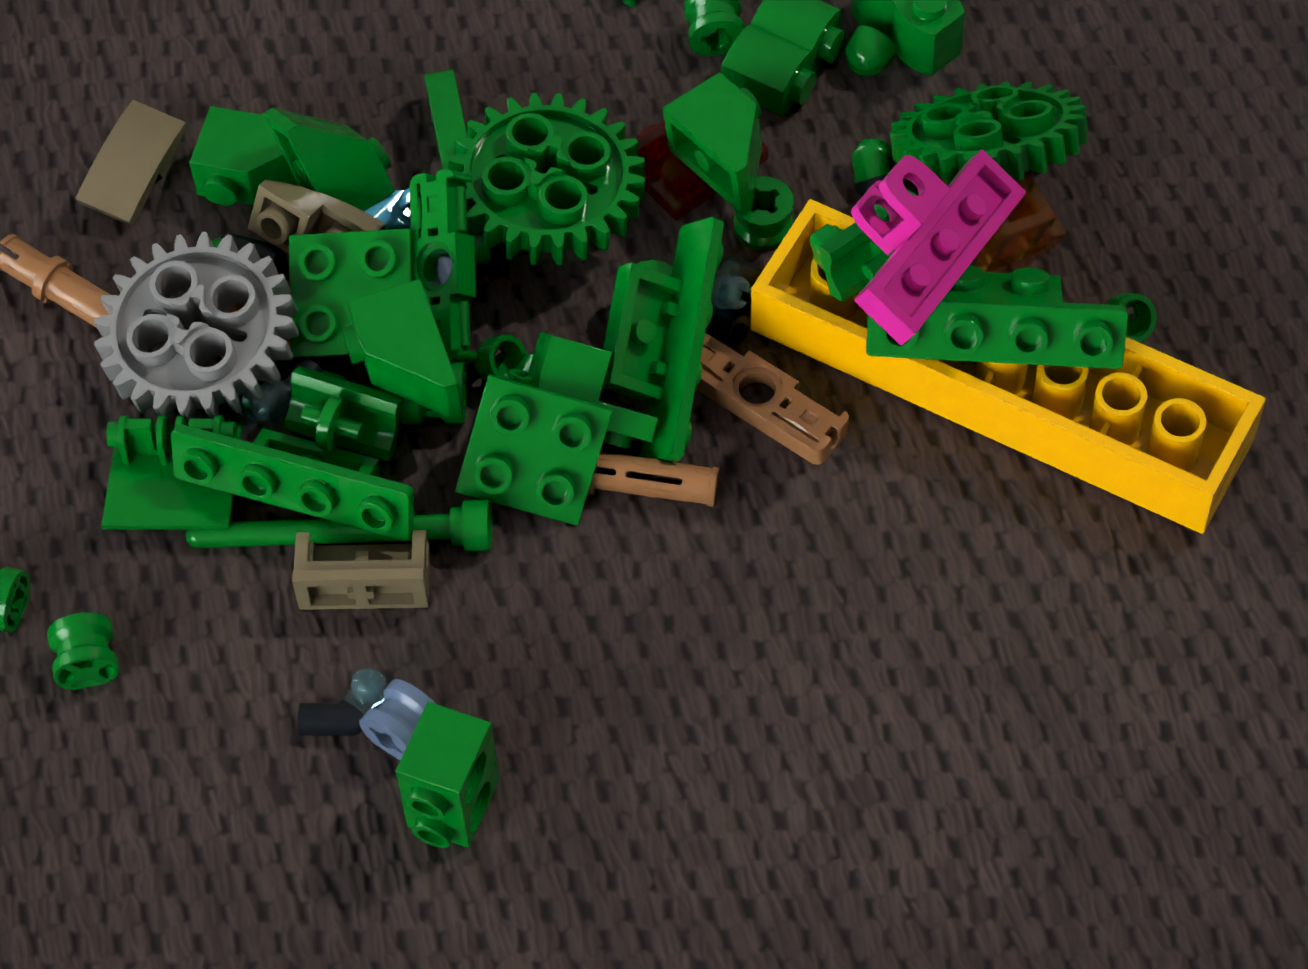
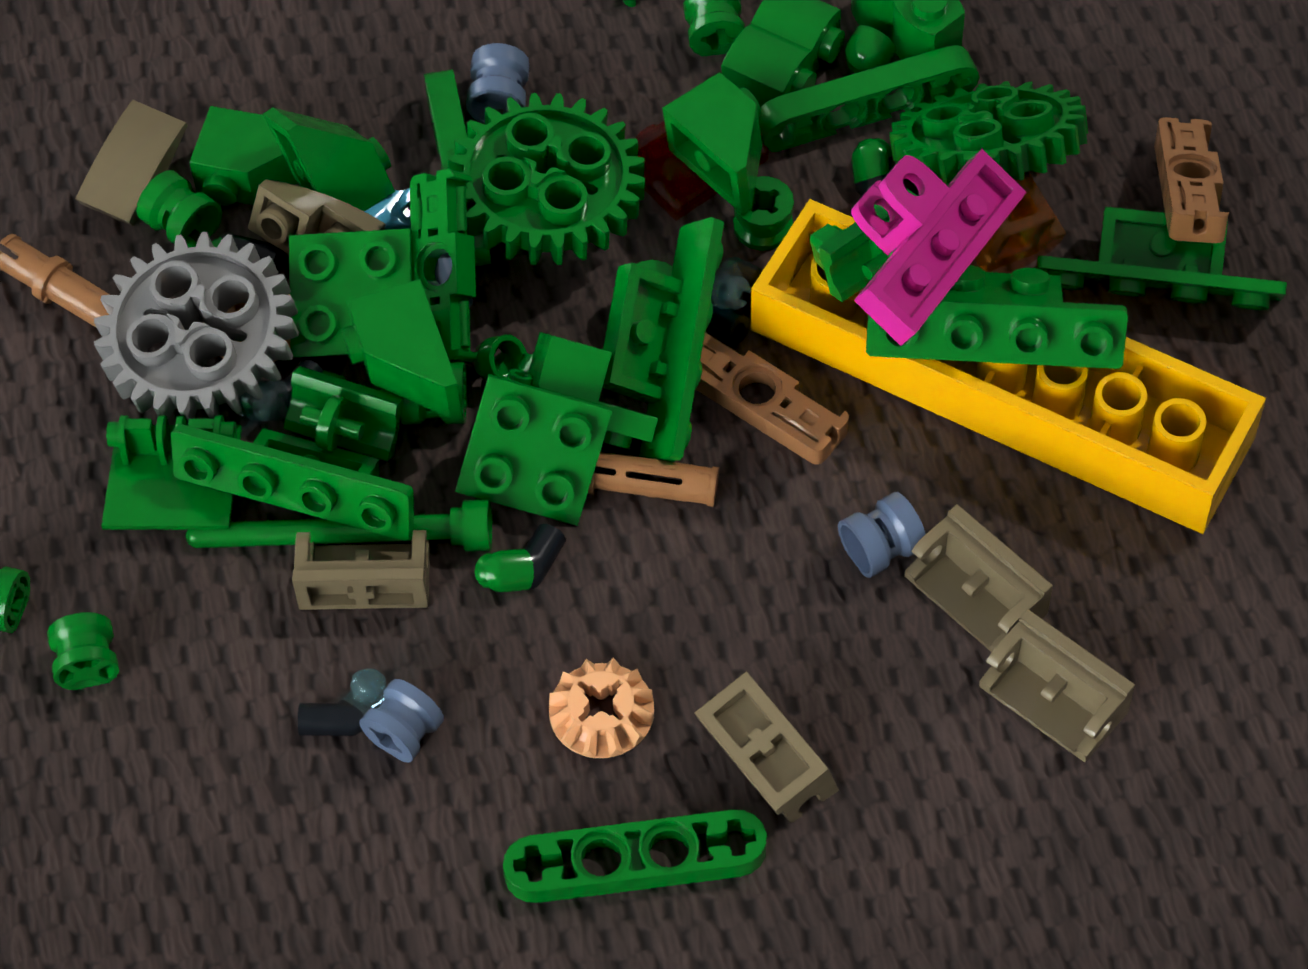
(173, 206): none -> green wheel
(447, 776): green brick -> none
(497, 74): none -> sand blue wheel
(521, 568): none -> arm
(602, 734): none -> light nougat gear
(633, 845): none -> green beam
(766, 747): none -> dark tan hinge
(808, 115): none -> green beam
(881, 534): none -> sand blue wheel
(976, 578): none -> dark tan hinge
(1057, 685): none -> dark tan hinge
(1140, 254): none -> green bracket
(1143, 320): green hinge -> none
(1190, 181): none -> medium nougat piece

